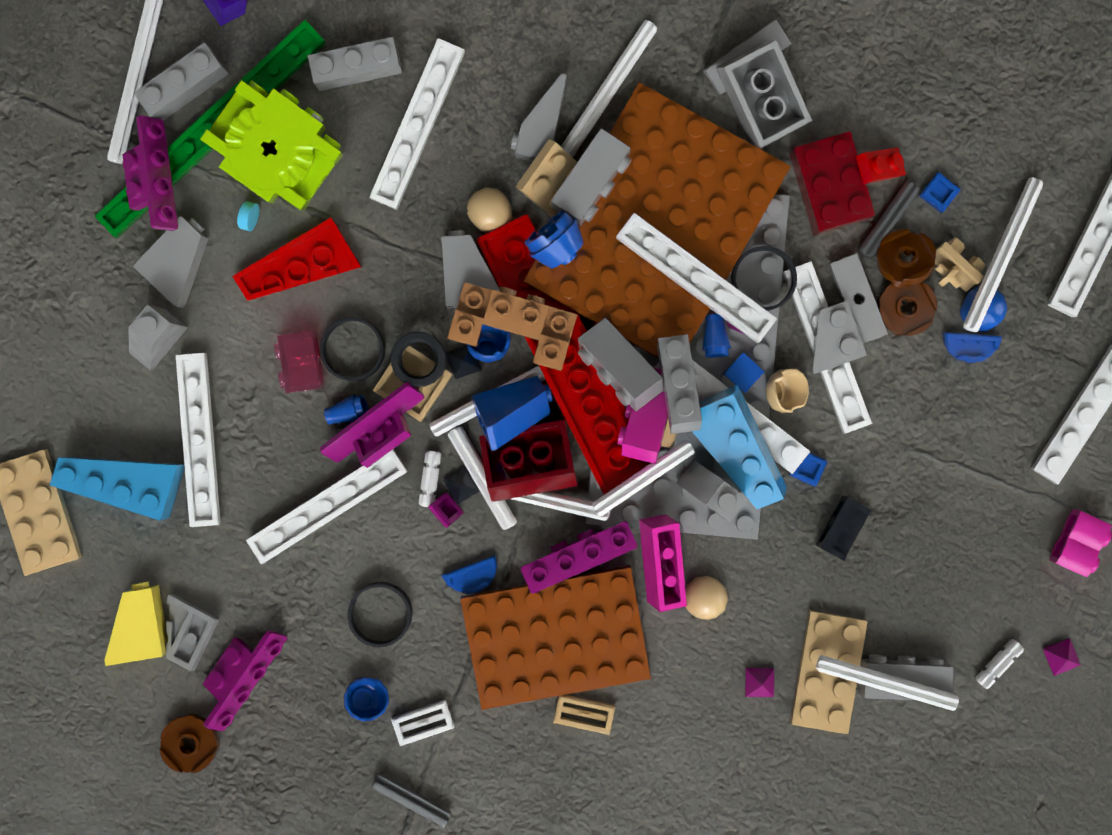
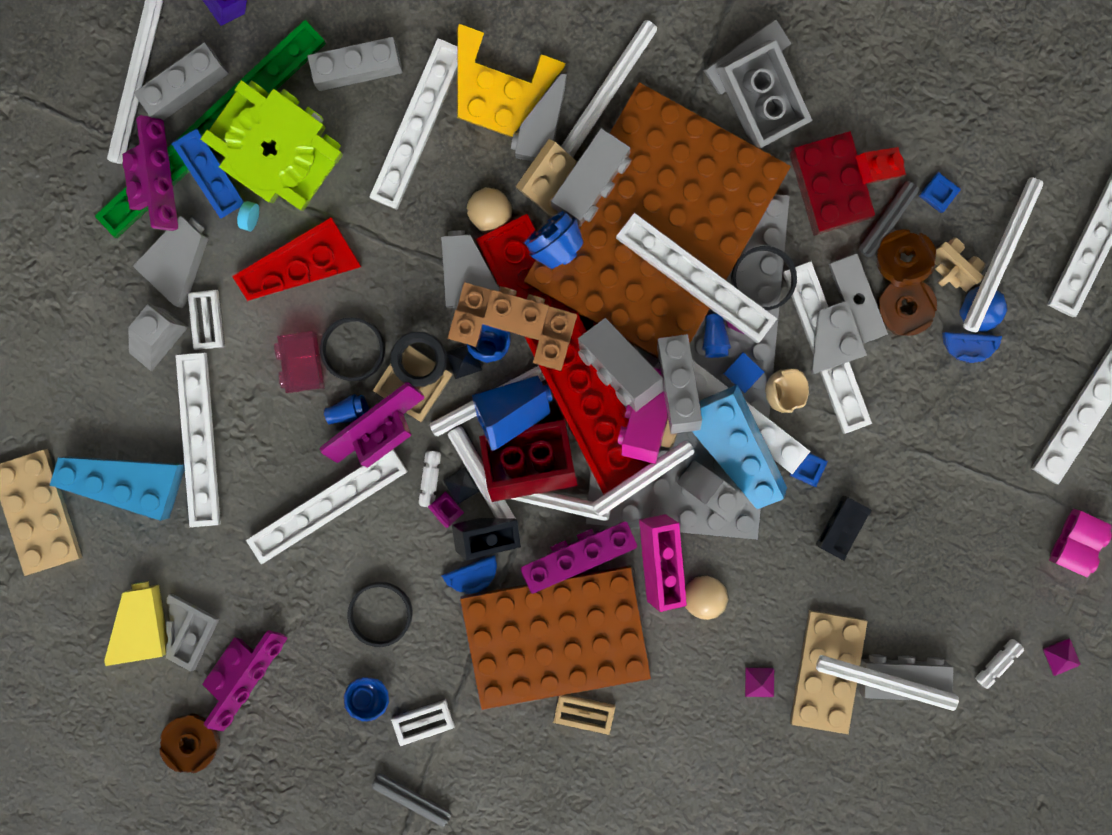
(207, 174): none -> blue plate
(219, 341): none -> white tile
(485, 536): none -> black slope
(493, 97): none -> yellow wing

